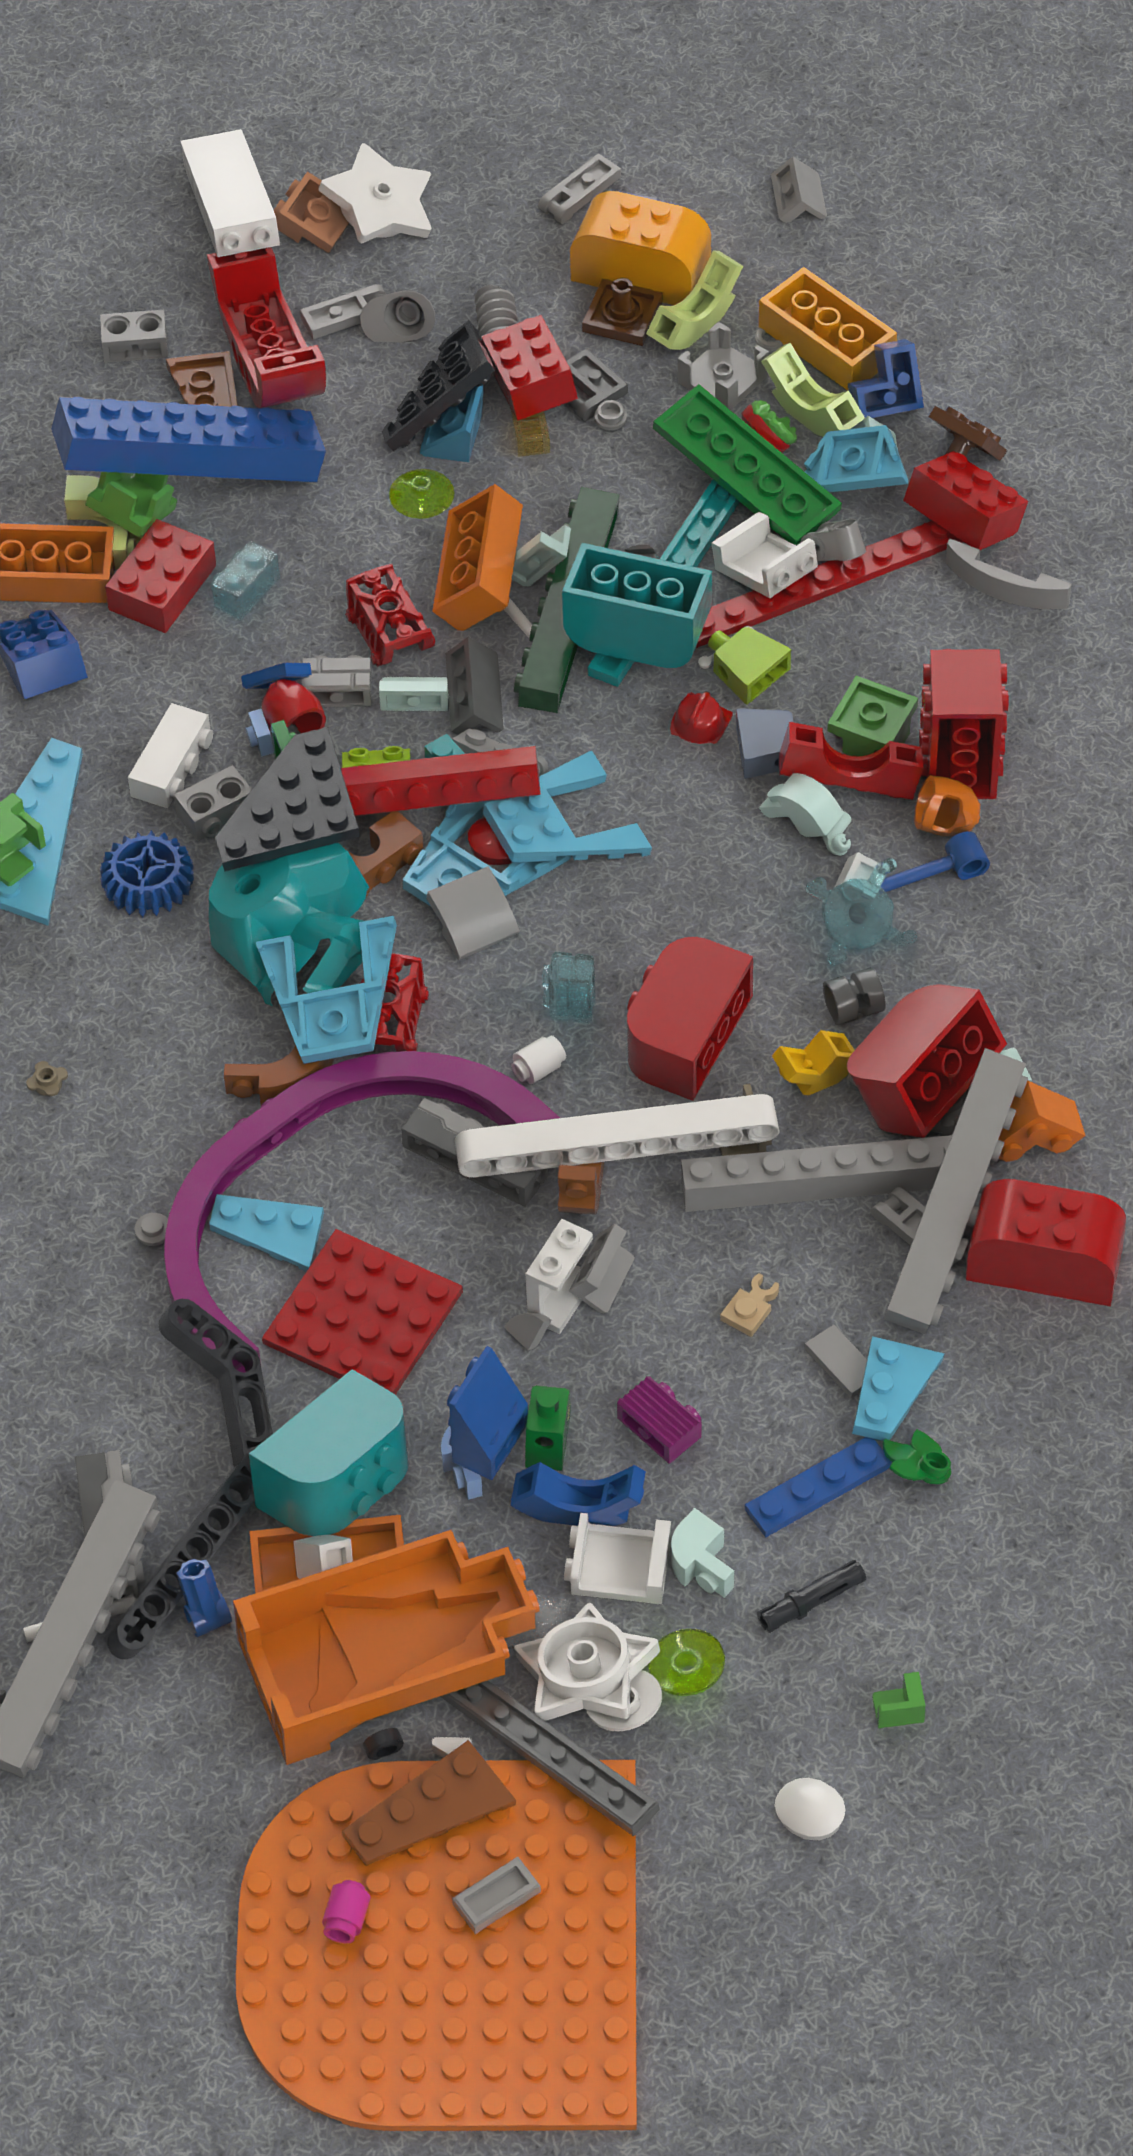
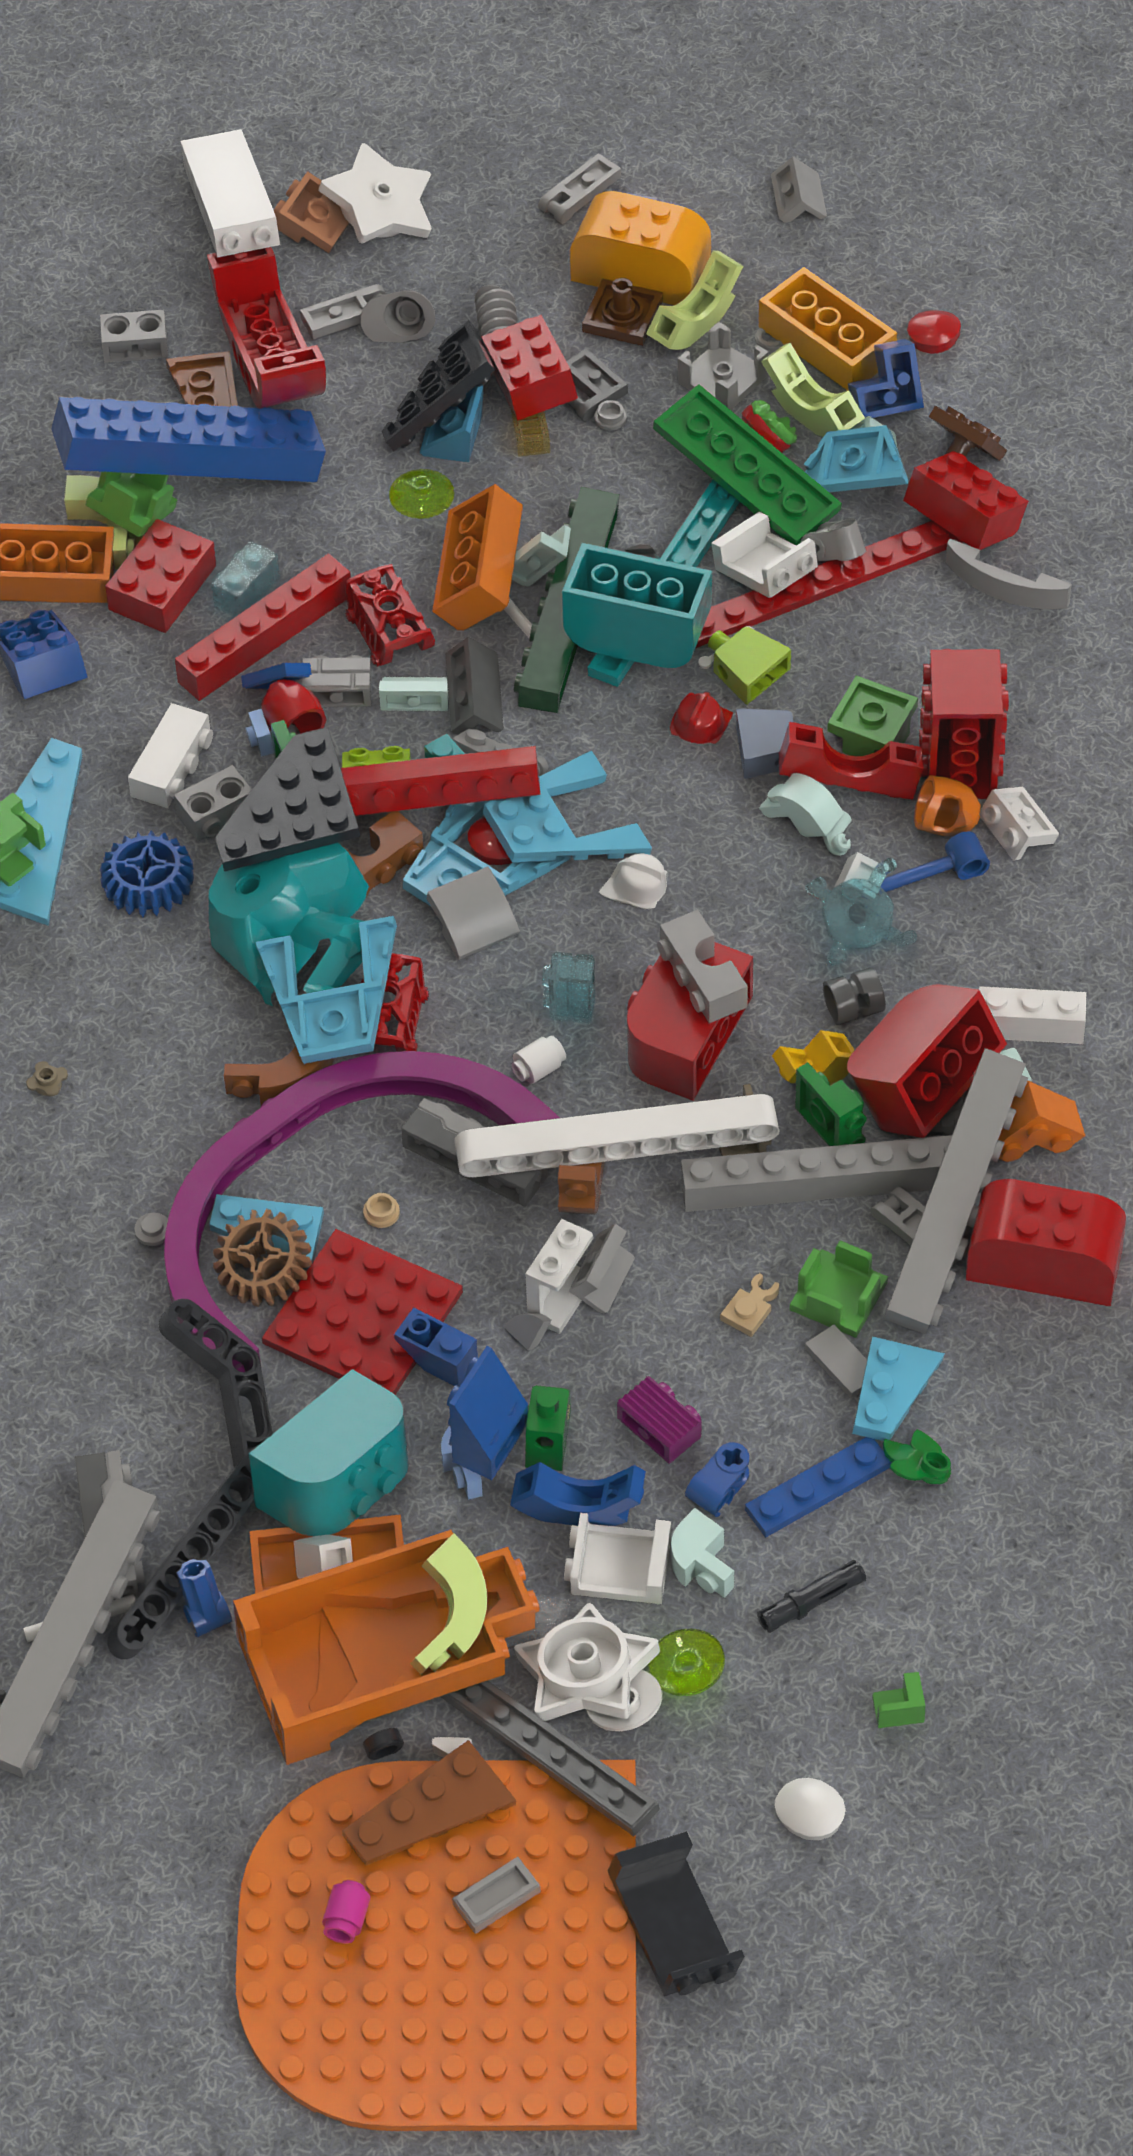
(235, 1251): none -> medium nougat gear
(262, 627): none -> red brick
(381, 1210): none -> tan plate
(437, 1346): none -> blue slope
(465, 1588): none -> yellowish green arch
(637, 881): none -> white piece
(672, 1916): none -> black panel
(712, 989): none -> light grey arch
(716, 1481): none -> blue piece
(830, 1110): none -> green plate
(838, 1288): none -> bright green panel
(934, 331): none -> red hat
(1016, 821): none -> white bracket
(1038, 1014): none -> white brick

